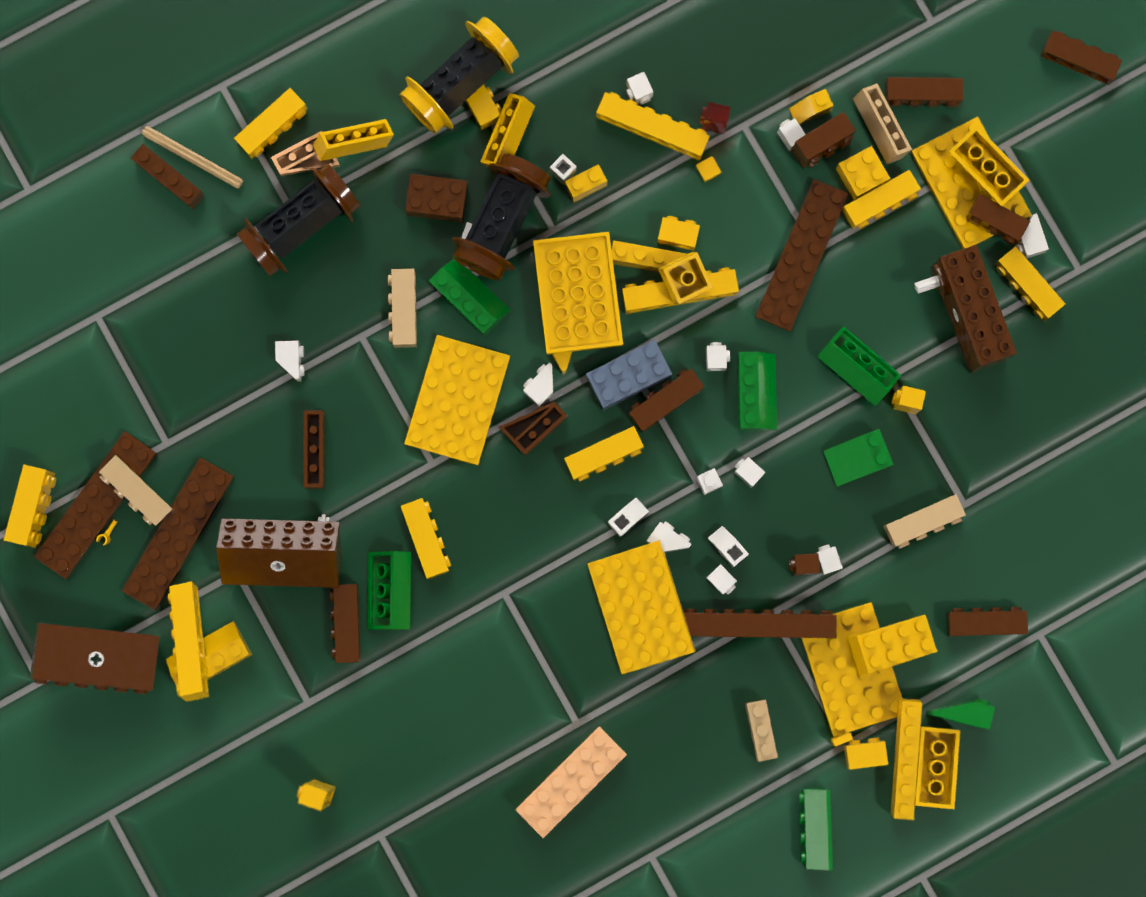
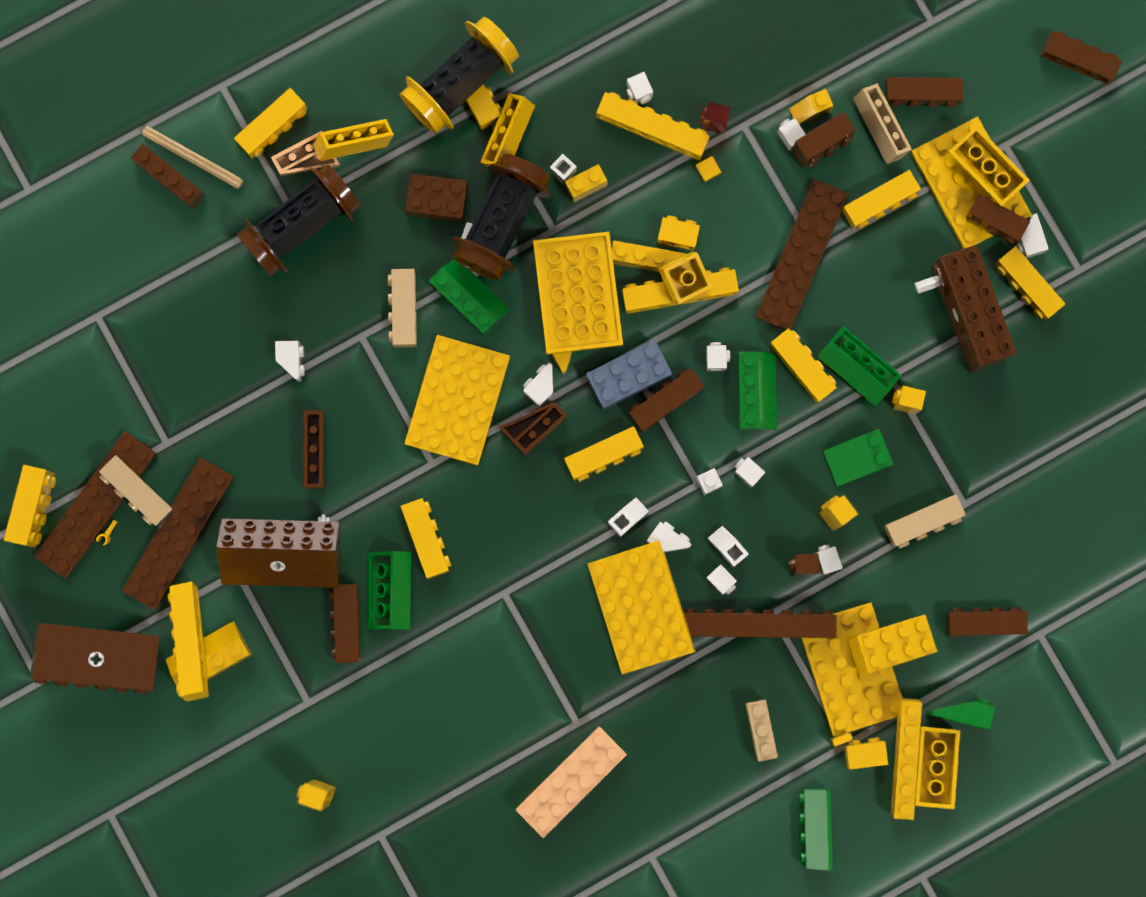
(803, 366): none -> yellow brick
(837, 512): none -> yellow brick
(862, 173): yellow brick -> none

